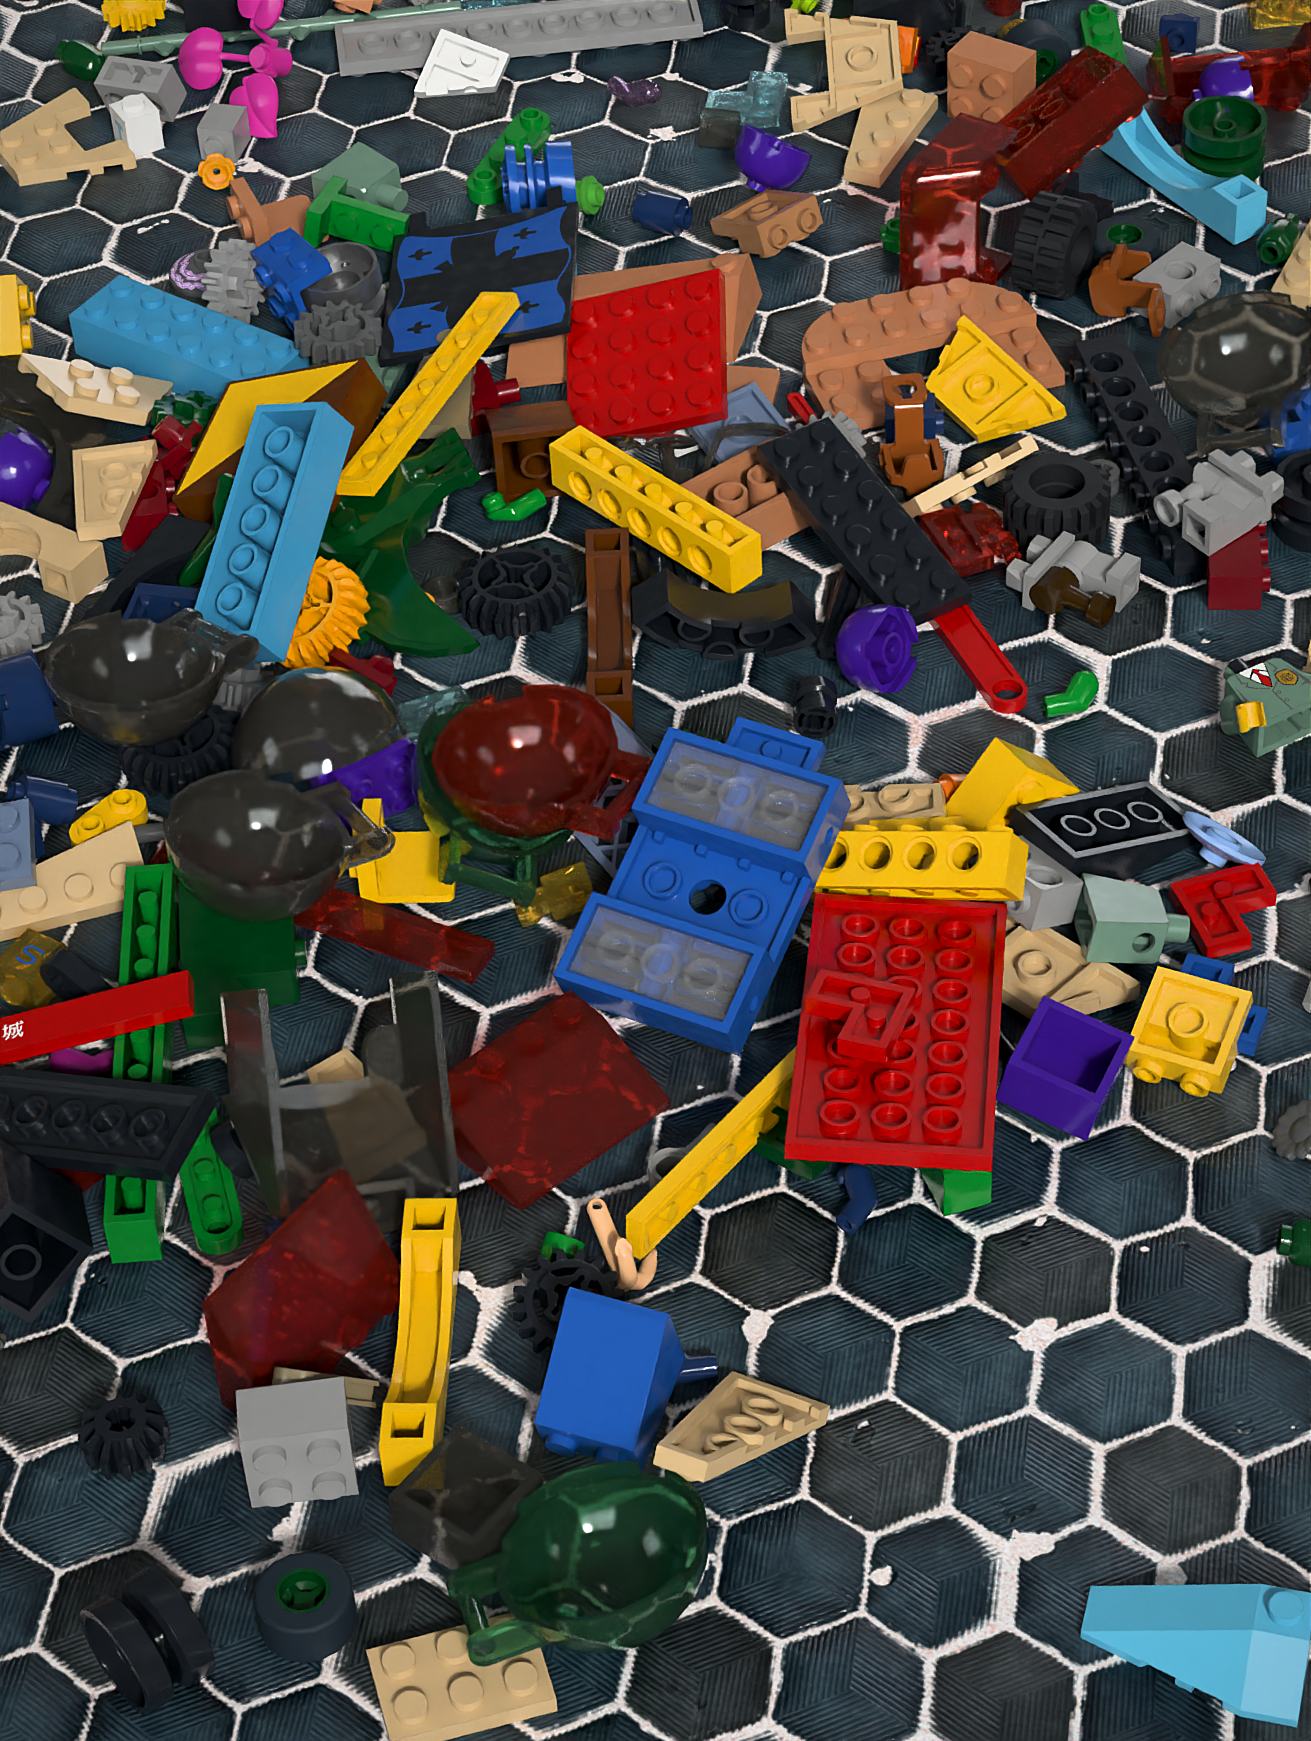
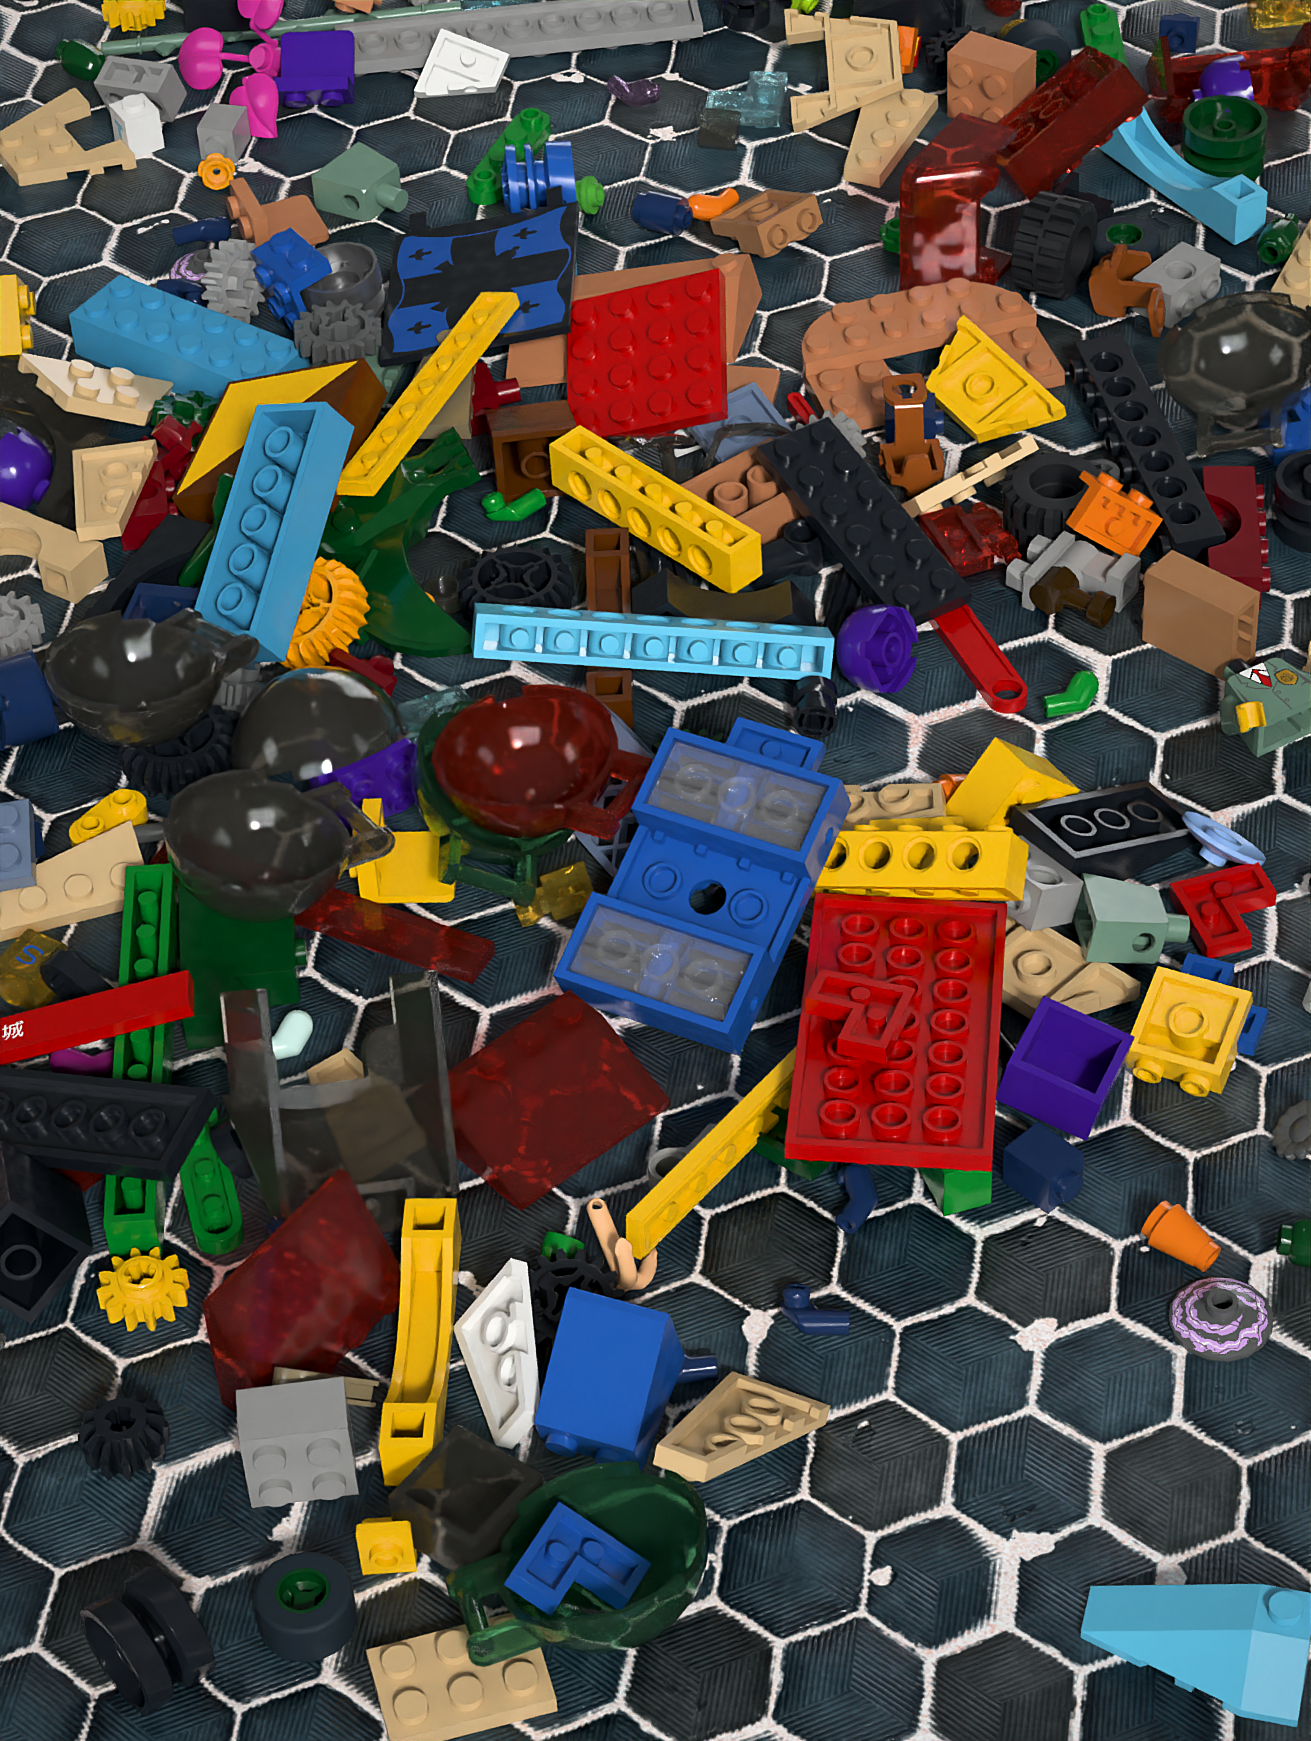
(50, 798): dark blue brick -> none
(143, 1289): none -> yellow gear
(184, 288): none -> dark blue arm
(205, 230): none -> dark blue arm
(292, 1034): none -> light aqua arm
(317, 68): none -> dark purple bracket
(352, 219): green bracket -> none
(385, 1546): none -> yellow bracket
(501, 1353): none -> white wing
(578, 1551): none -> blue plate
(651, 642): none -> medium azure brick
(708, 207): none -> orange arm
(769, 160): dark purple cylinder -> none
(796, 553): none -> black piece
(809, 1317): none -> dark blue arm
(1043, 1168): none -> dark blue brick
(1114, 517): none -> orange bracket
(1180, 1236): none -> orange cone
(1199, 614): none -> medium nougat brick
(1220, 1319): none -> dish
(1222, 500): light grey hips -> none

